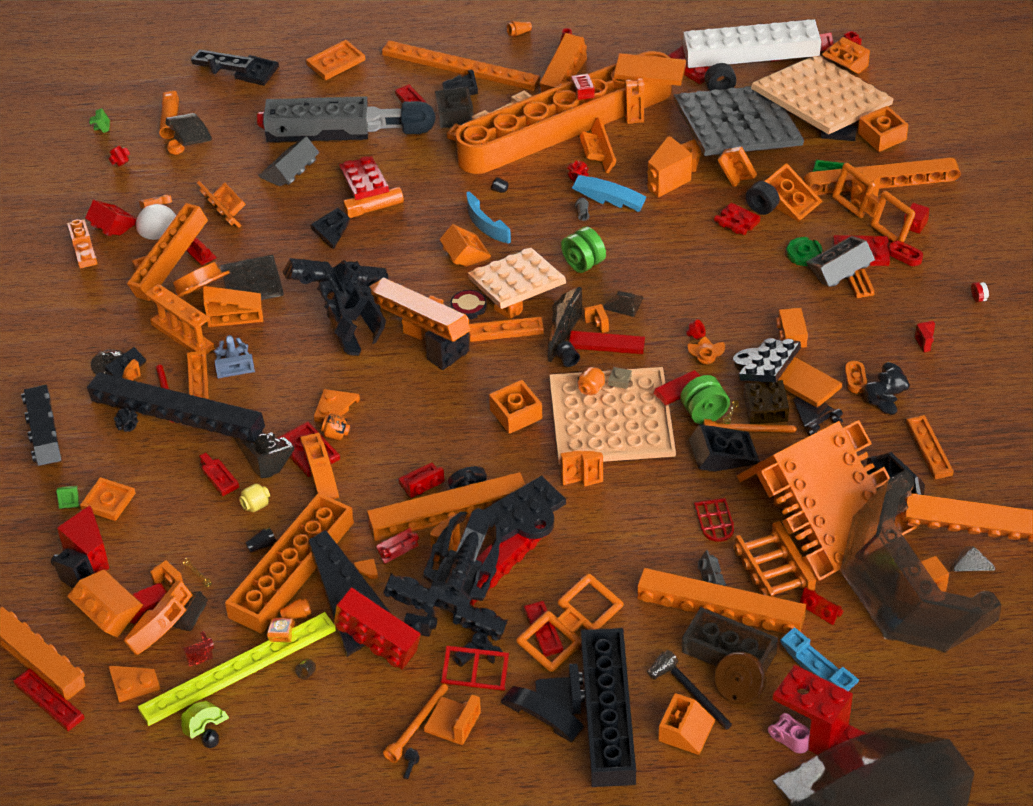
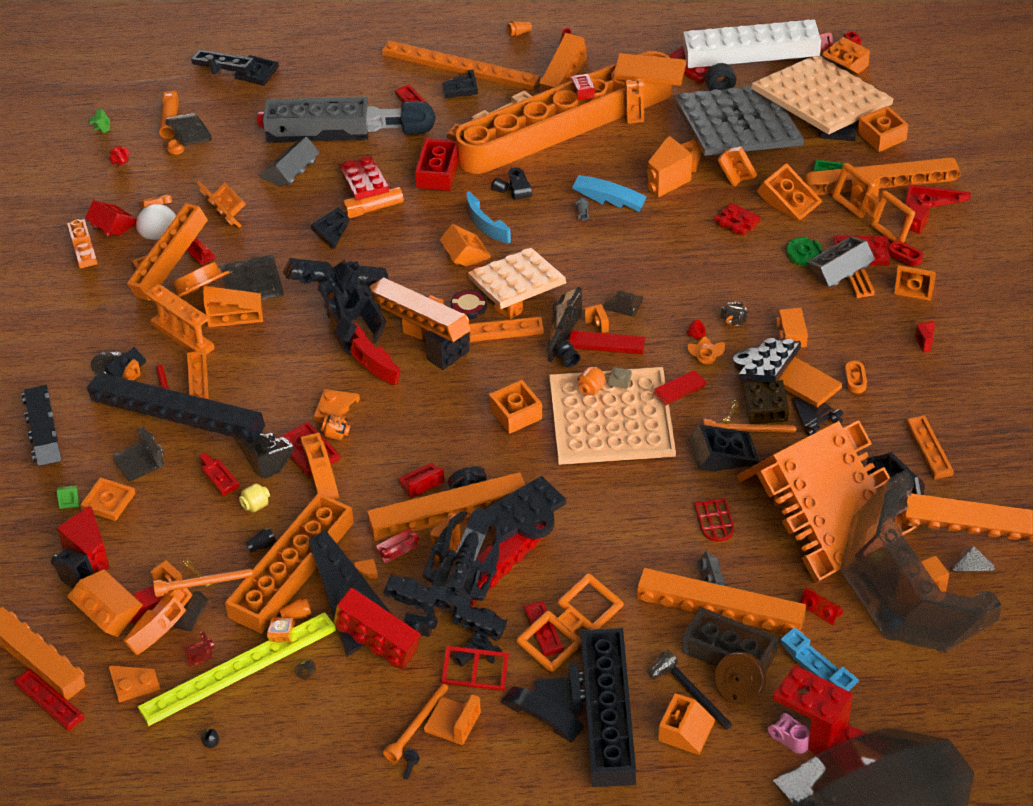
(126, 419): black gear -> none
(141, 457): none -> clear smoke bracket
(162, 587): none -> orange piece
(199, 715): lime cylinder -> none
(233, 363): sand blue piece -> none
(335, 59): orange plate -> none
(373, 359): none -> red slope
(437, 165): none -> red brick
(453, 106): clear smoke brick -> none
(518, 184): none -> black piece
(577, 168): red gear -> none
(581, 466): orange slope -> none
(583, 249): bright green wheel -> none
(597, 145): orange bracket -> none
(705, 399): bright green wheel -> none
(734, 313): none -> clear smoke head
(757, 203): black tyre -> none
(786, 550): orange fence -> none
(882, 392): black animal -> none
(915, 282): none -> orange slope
(934, 197): none -> red wing
(979, 291): red piece -> none

